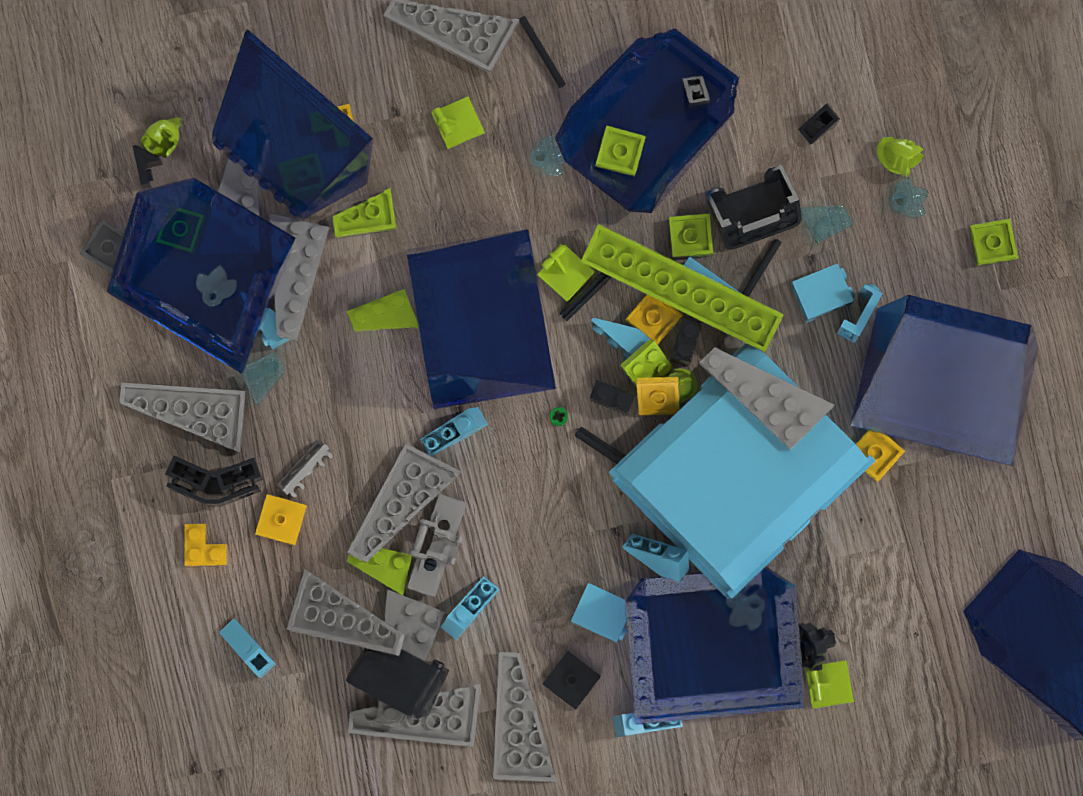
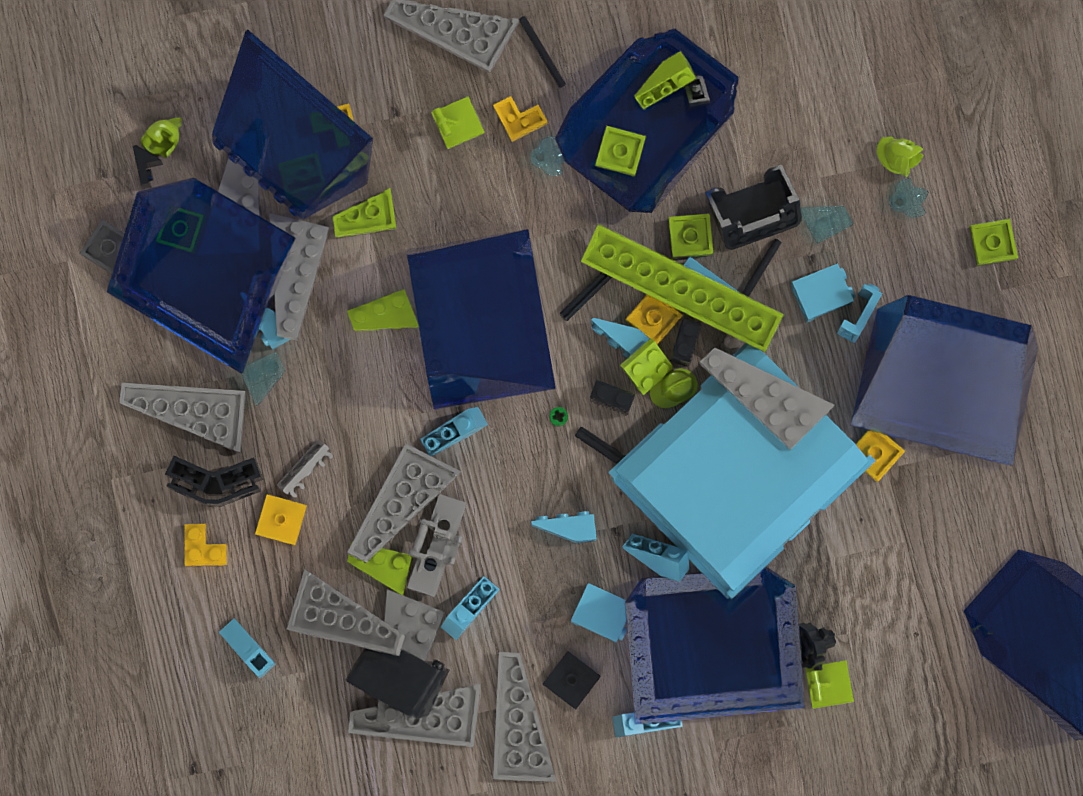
(217, 284): clear light blue plate -> none
(518, 123): none -> yellow plate
(564, 272): lime plate -> none
(574, 528): none -> medium azure slope
(658, 396): yellow plate -> none
(666, 79): none -> lime slope
(744, 613): clear light blue plate -> none
(819, 124): black slope -> none

